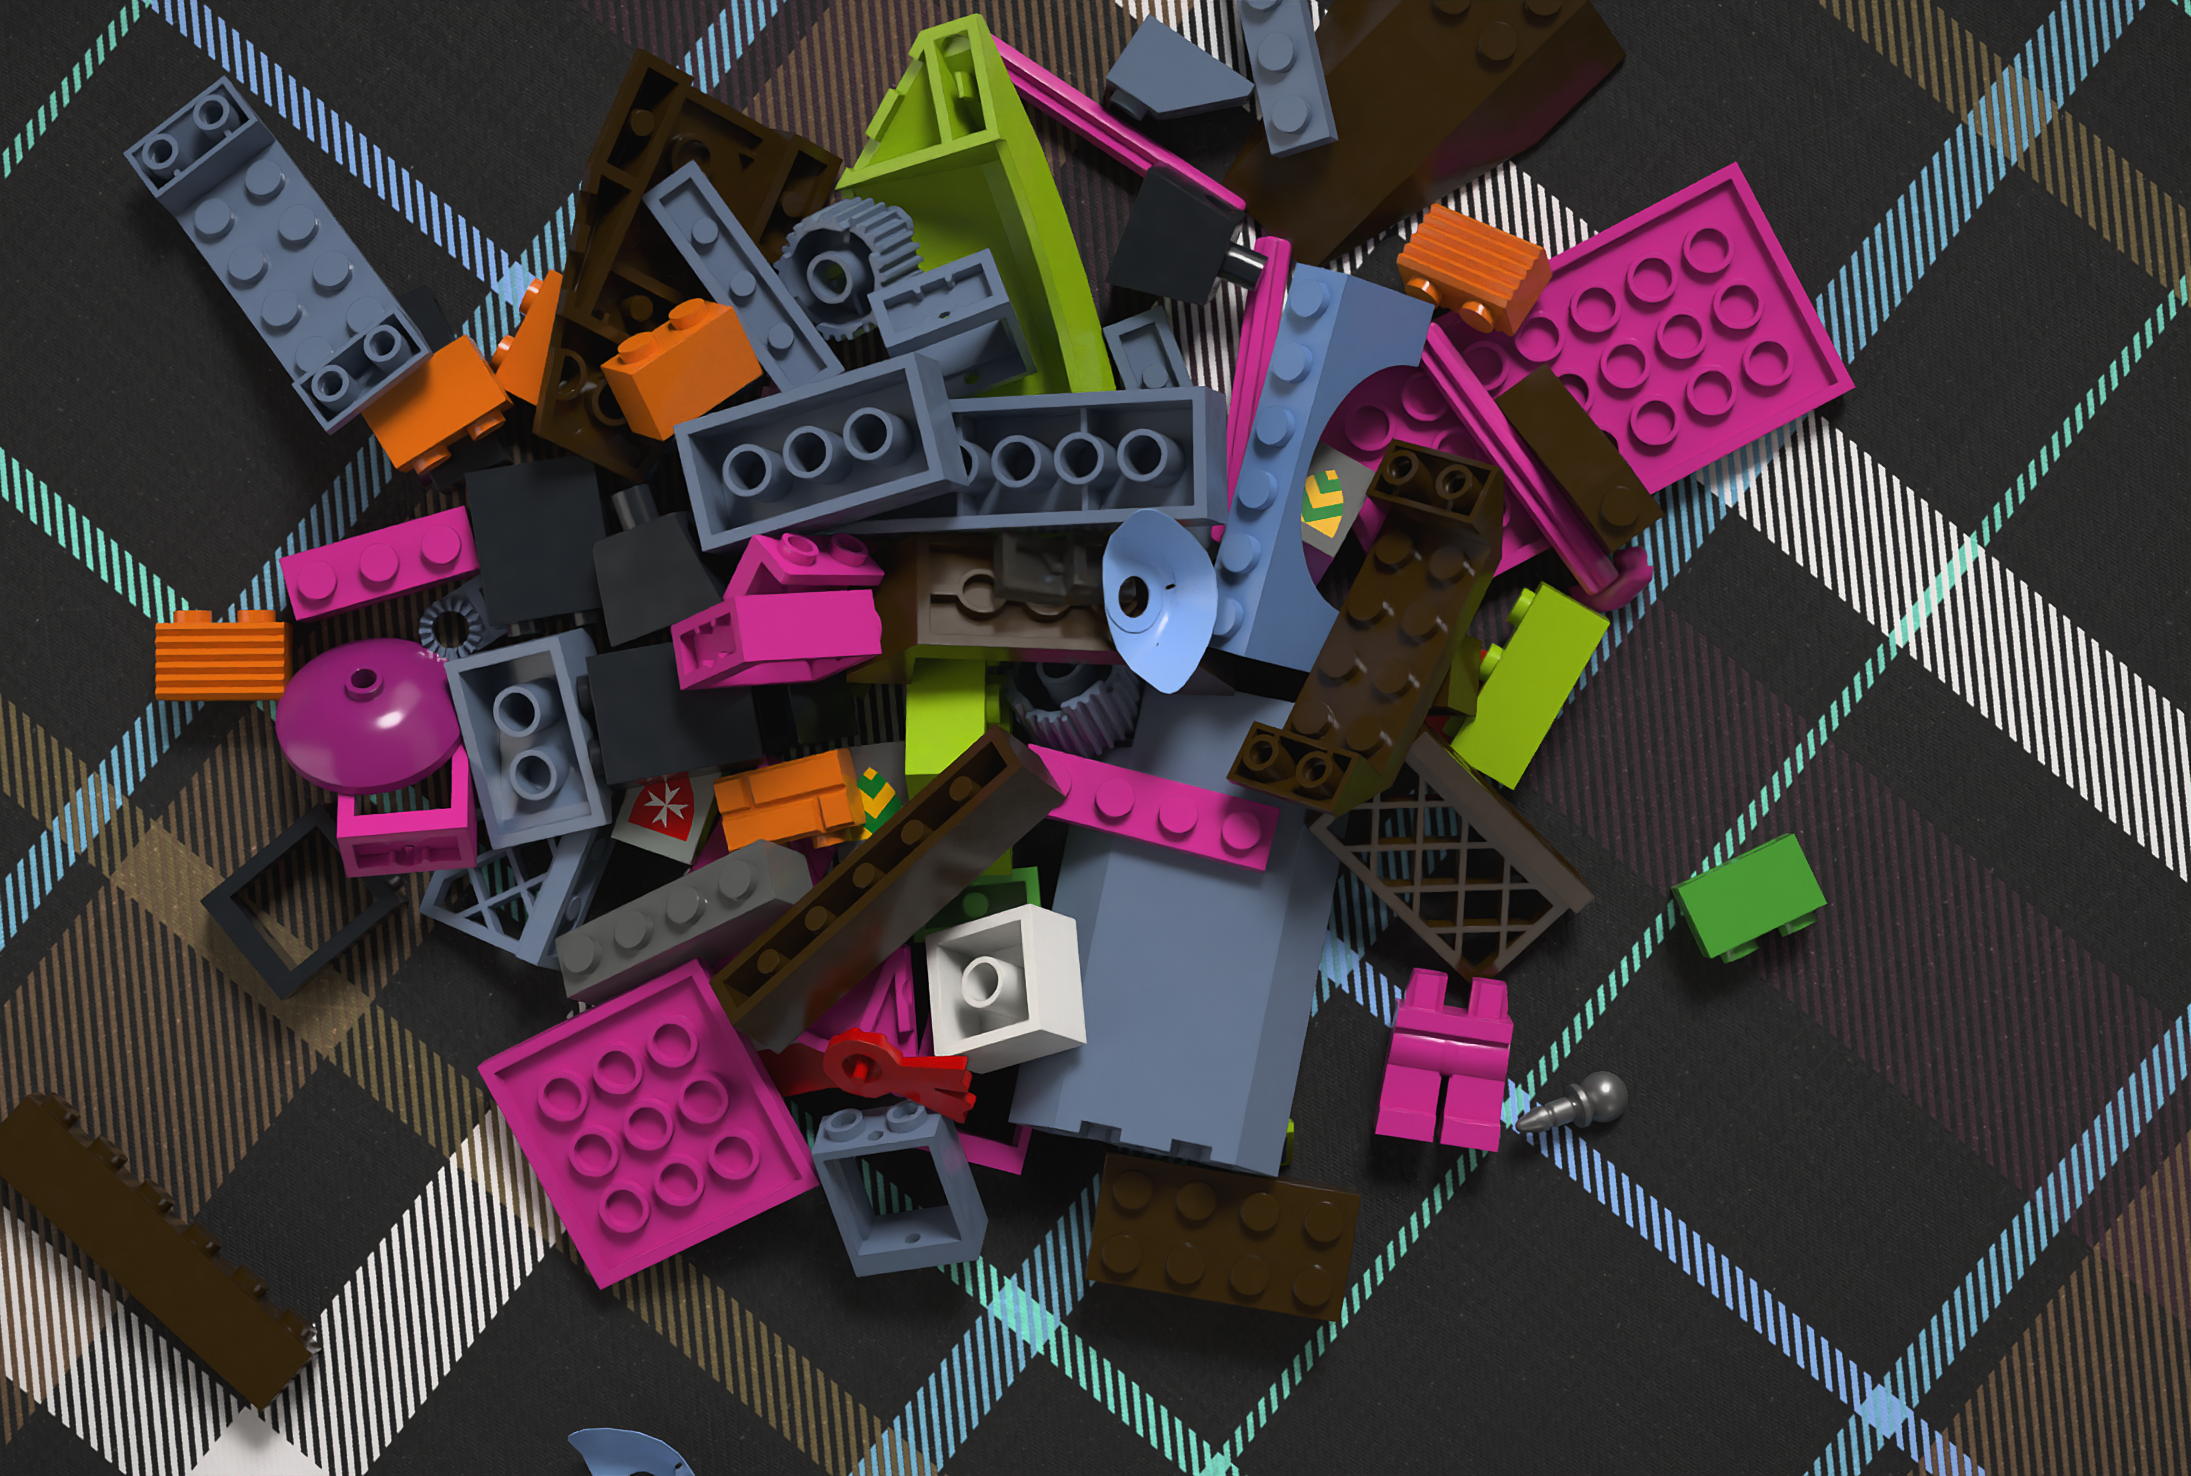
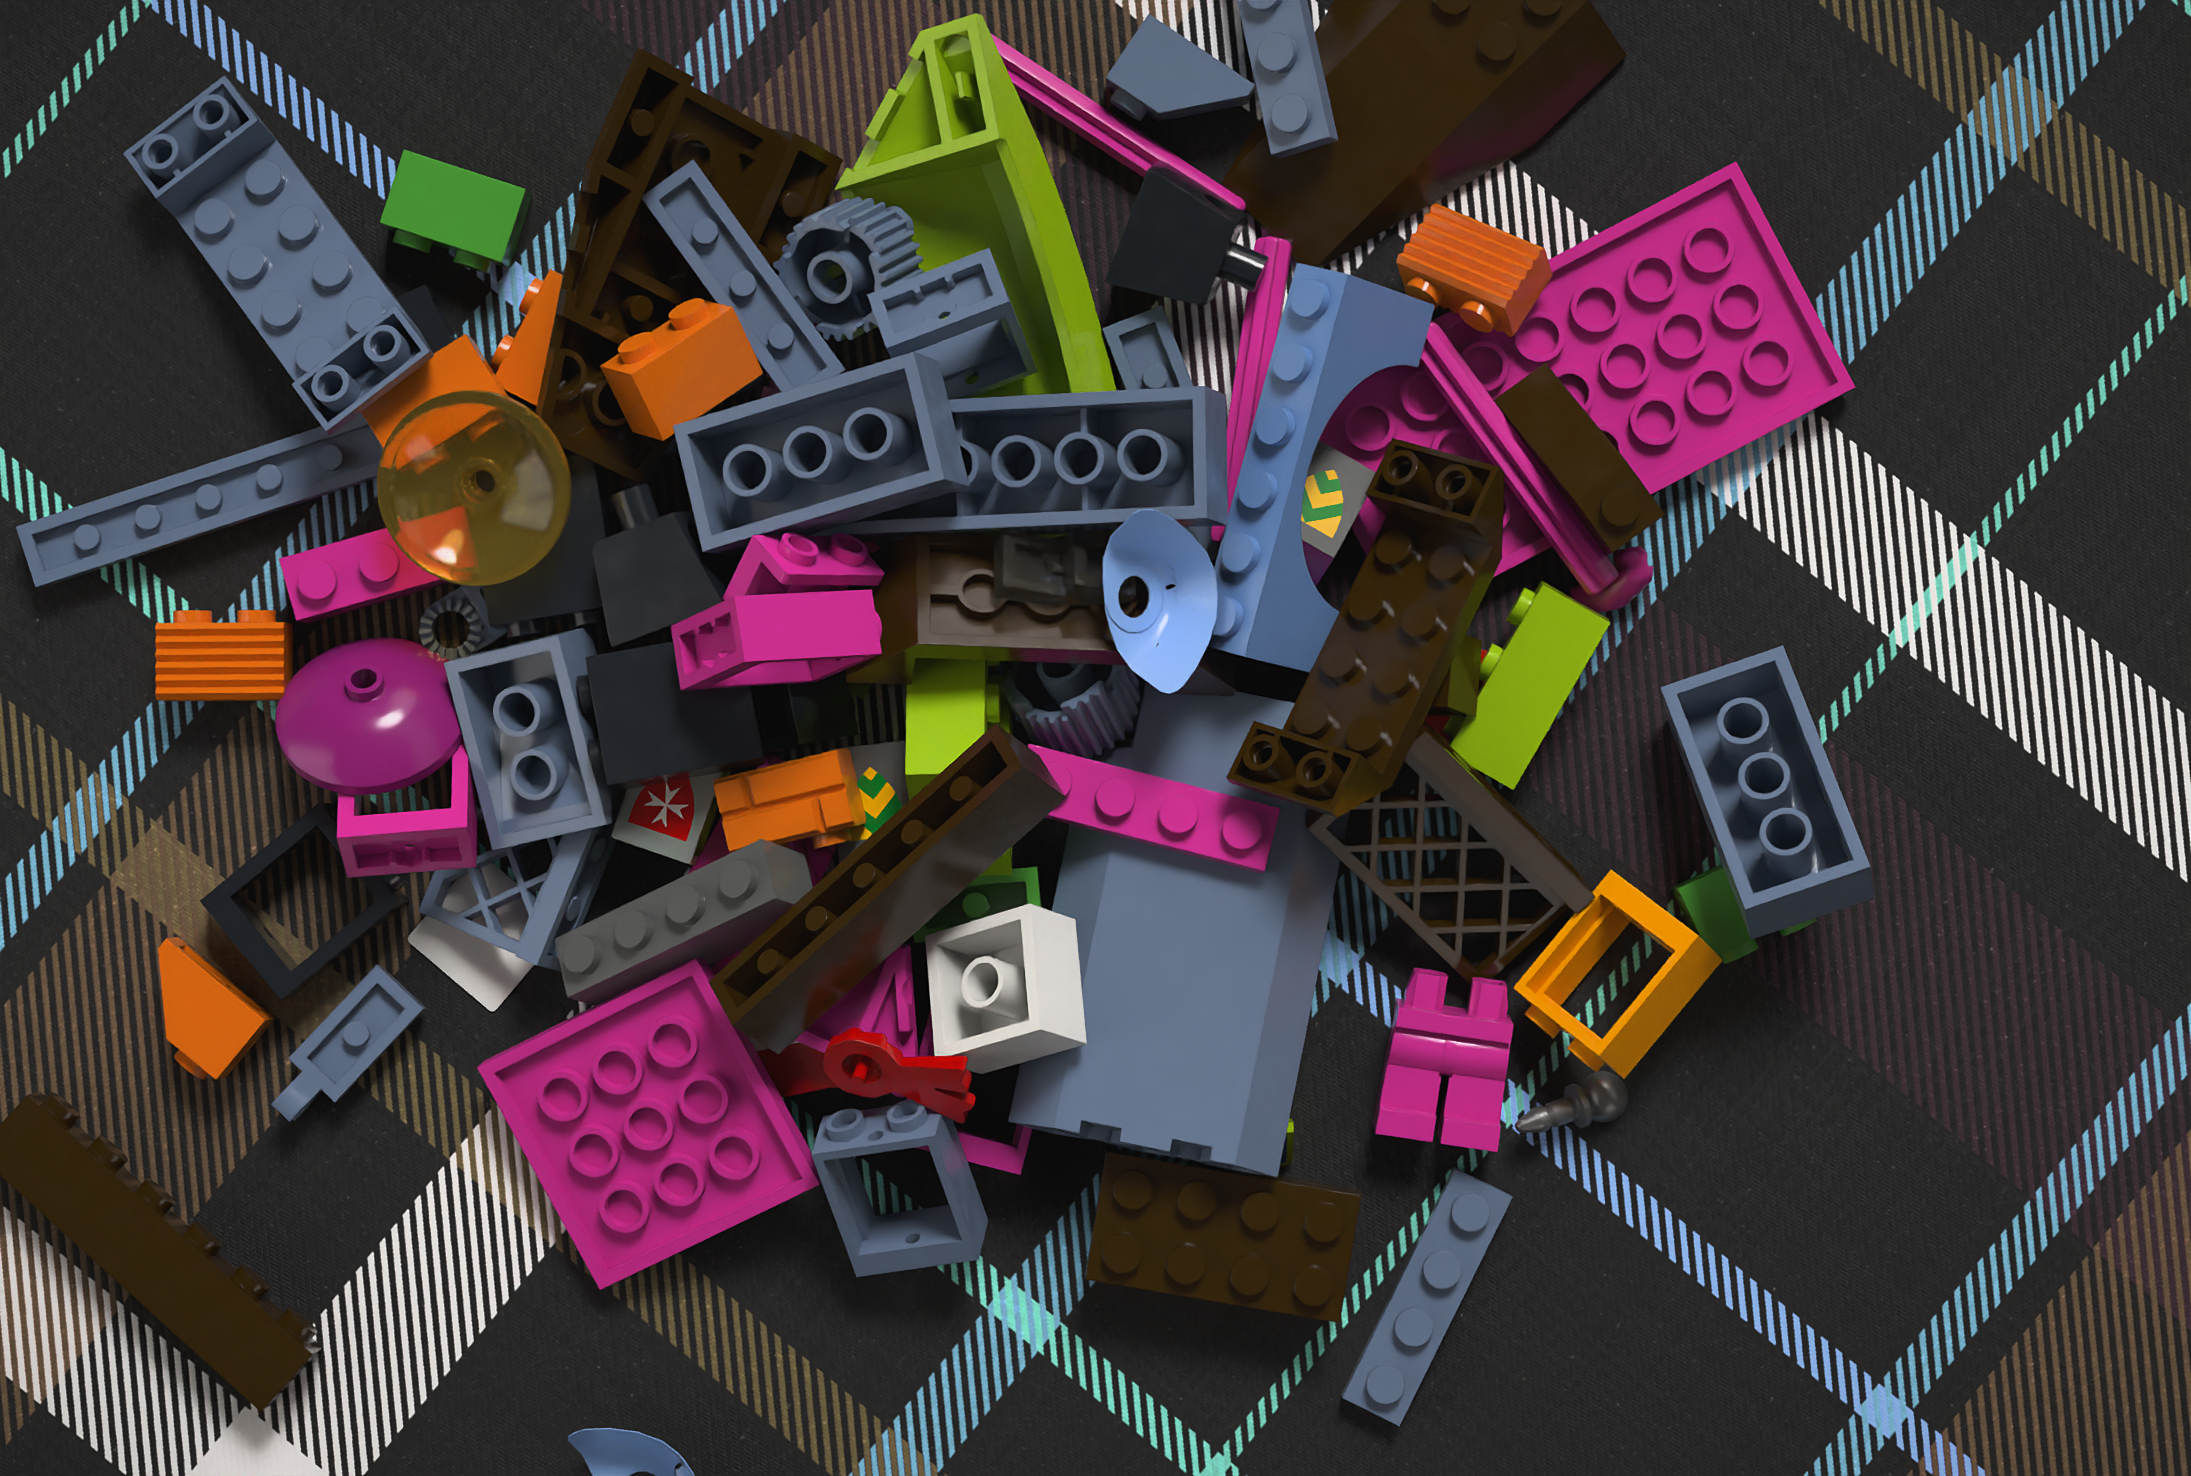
(199, 501): none -> sand blue plate
(206, 1012): none -> orange slope
(349, 1041): none -> sand blue plate
(433, 496): none -> clear yellow dish
(455, 211): none -> bright green brick
(473, 963): none -> white sticker
(1426, 1296): none -> sand blue plate
(1583, 944): none -> light orange window
(1767, 792): none -> sand blue brick

